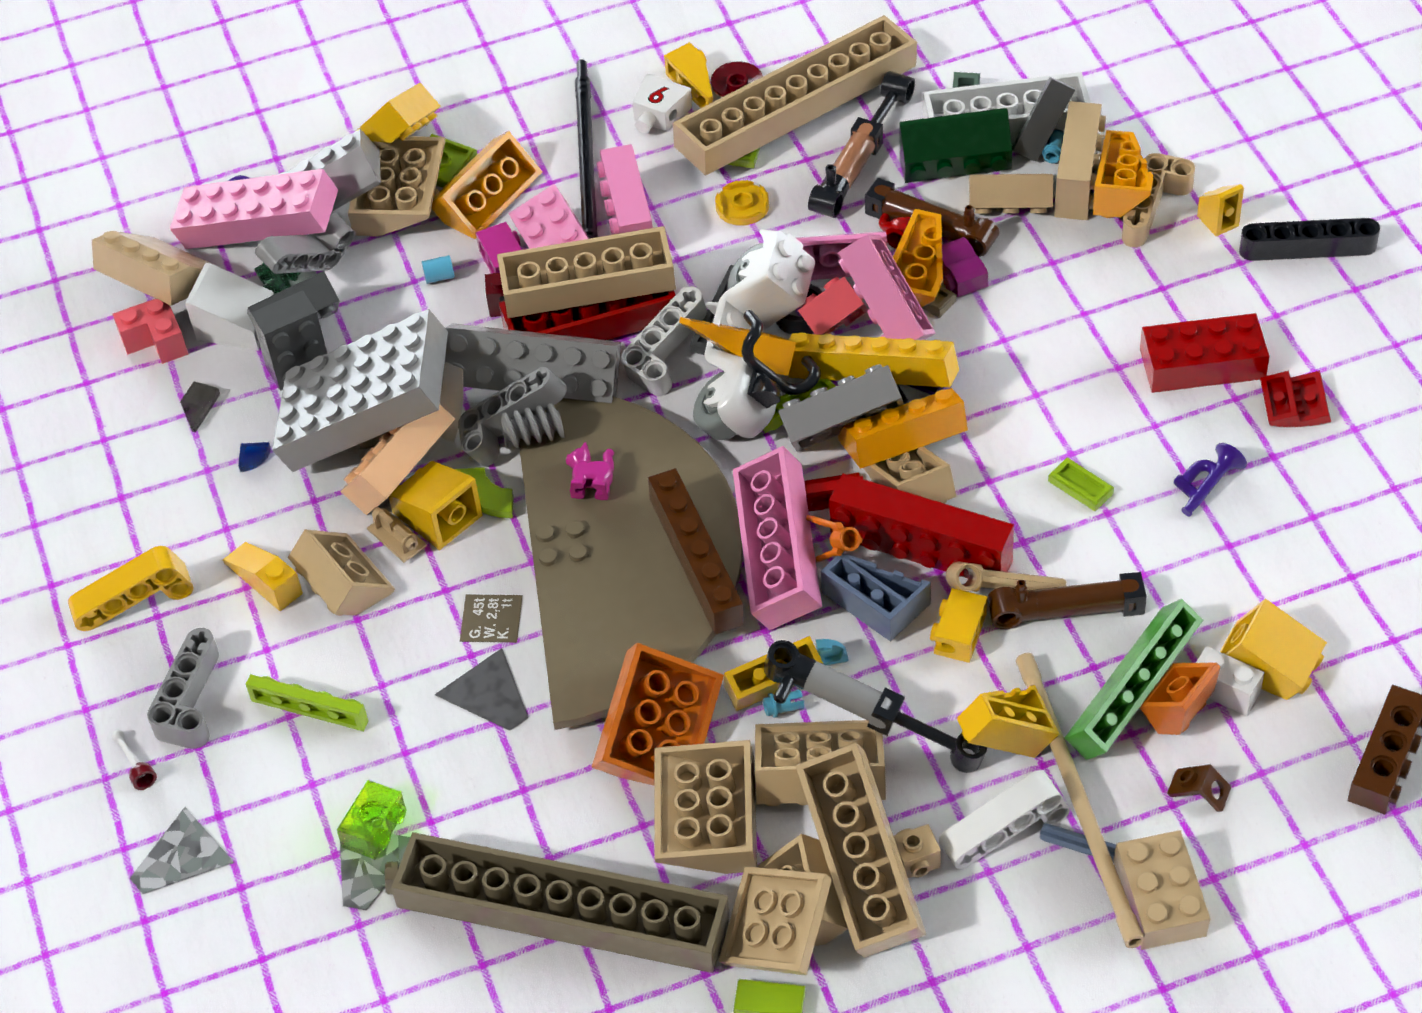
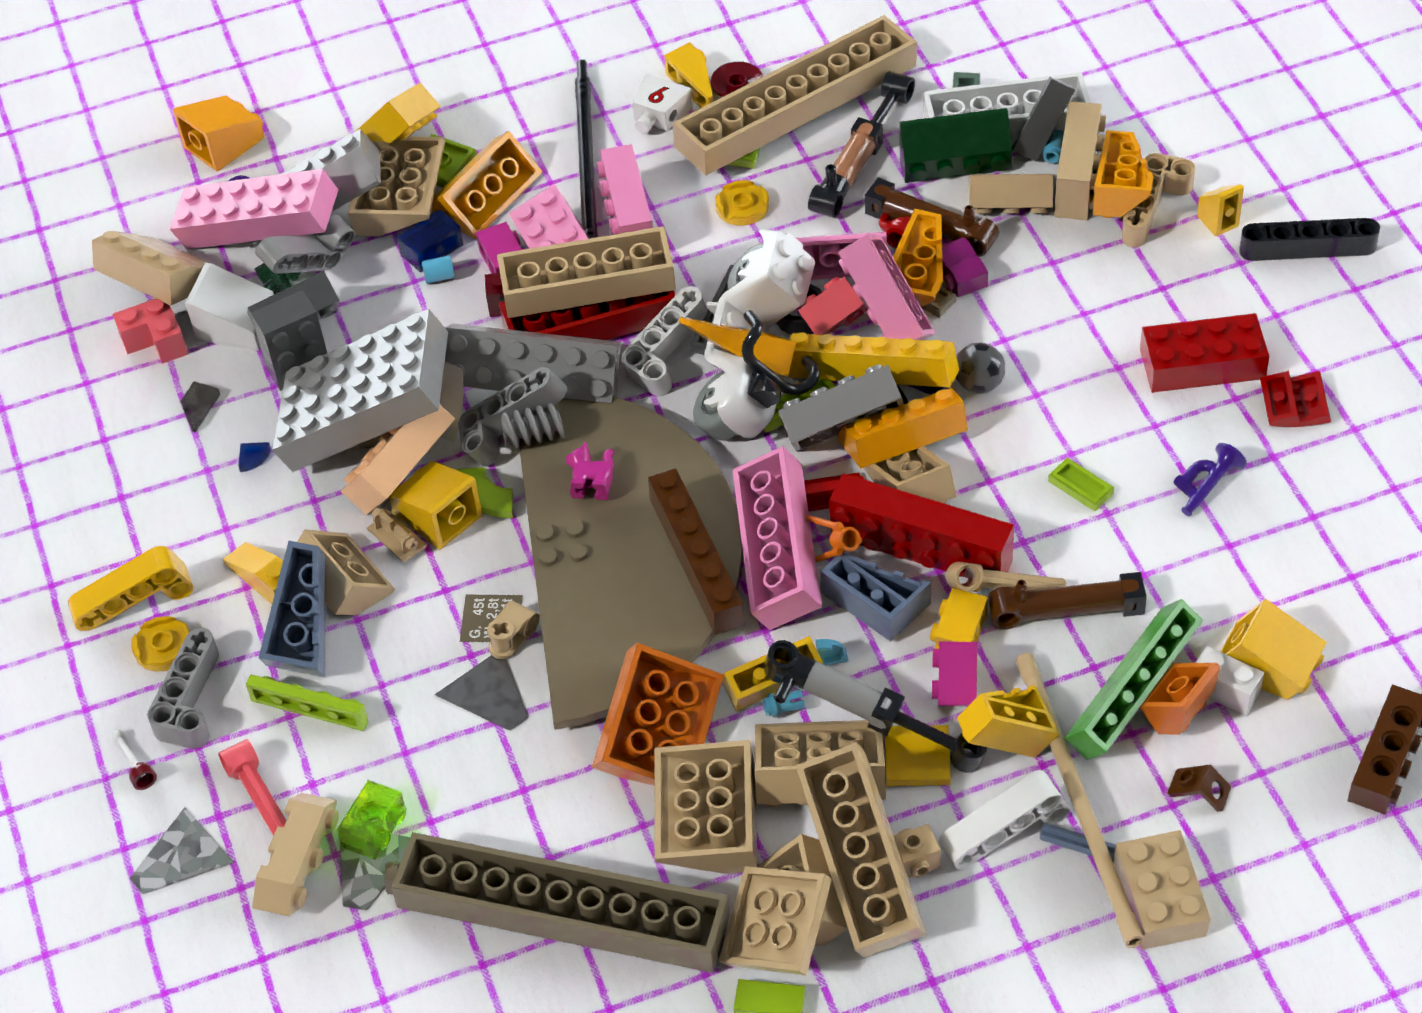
(159, 642): none -> yellow tile
(218, 130): none -> light orange slope
(242, 763): none -> coral axle
(294, 854): none -> tan brick
(297, 616): none -> sand blue wedge
(430, 239): none -> clear blue brick
(511, 629): none -> tan piece
(915, 759): none -> yellow tile
(956, 673): none -> dark pink brick
(980, 368): none -> dark grey piece

